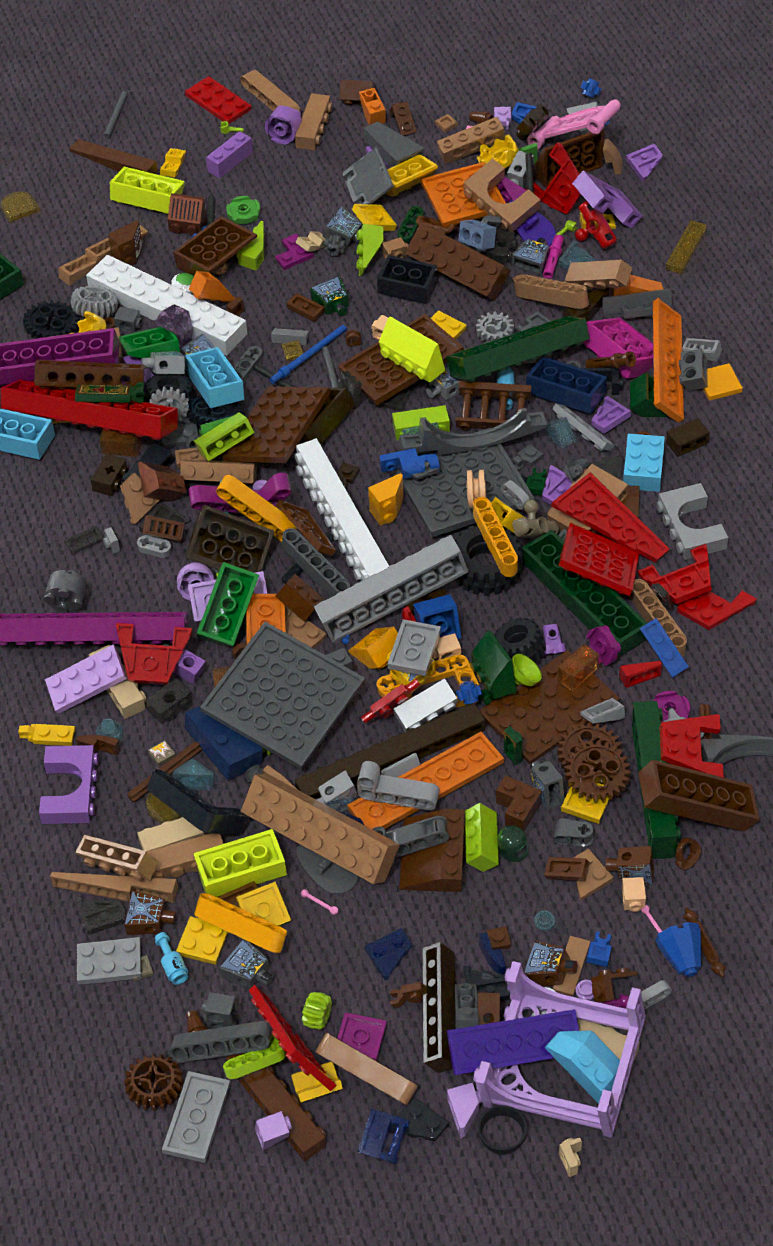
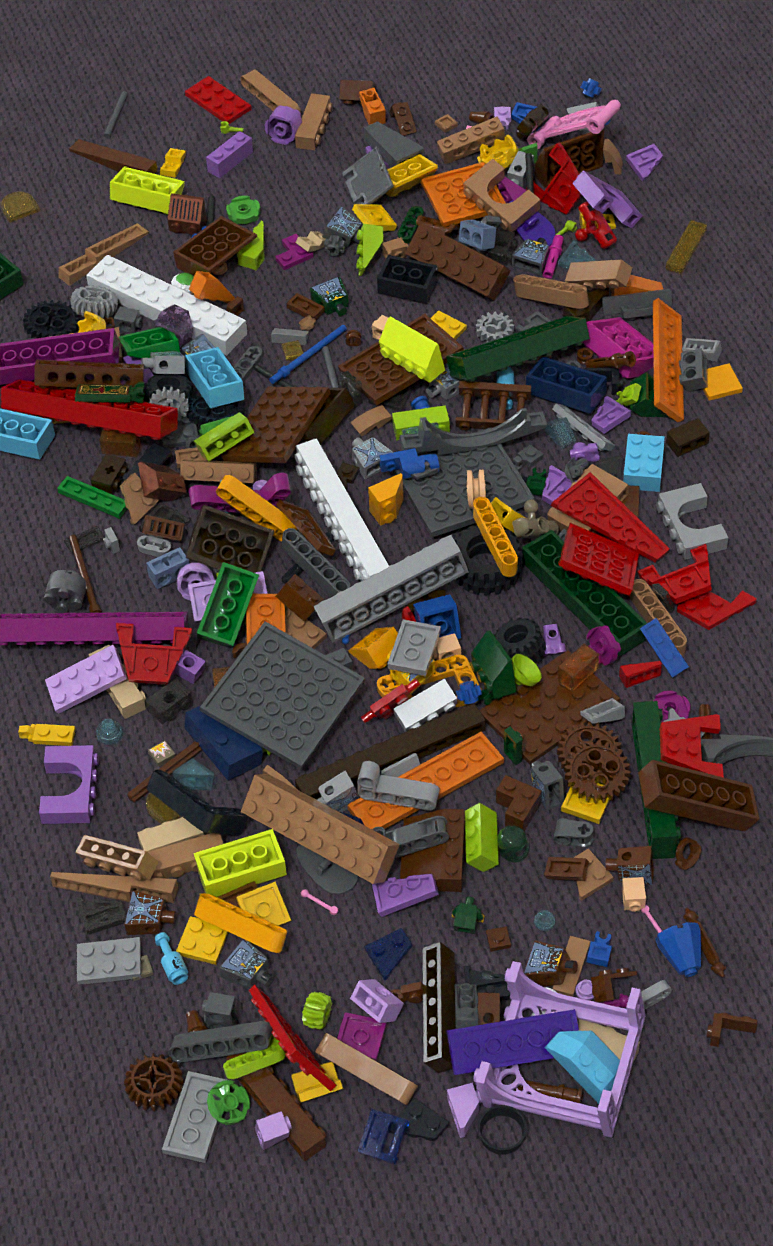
(92, 497): none -> green plate
(94, 607): none -> reddish brown bar
(99, 742): reddish brown slope -> none
(126, 243): reddish brown slope -> none
(165, 568): none -> sand blue brick
(228, 1102): none -> bright green piece
(253, 771): dark grey plate -> none
(307, 323): none -> medium nougat plate
(367, 421): none -> medium nougat slope
(367, 455): none -> light grey torso
(376, 1000): none -> lavender brick
(400, 893): none -> medium lavender wing
(420, 403): none -> blue piece
(467, 916): none -> dark green piece
(493, 957): clear blue slope -> none
(514, 494): light grey beam -> none
(560, 1091): none -> reddish brown pin
(568, 1155): tan bracket -> none
(581, 450): none -> medium lavender plate
(584, 351): none -> reddish brown bush
(629, 395): none -> lime plate
(727, 1021): none -> reddish brown bracket

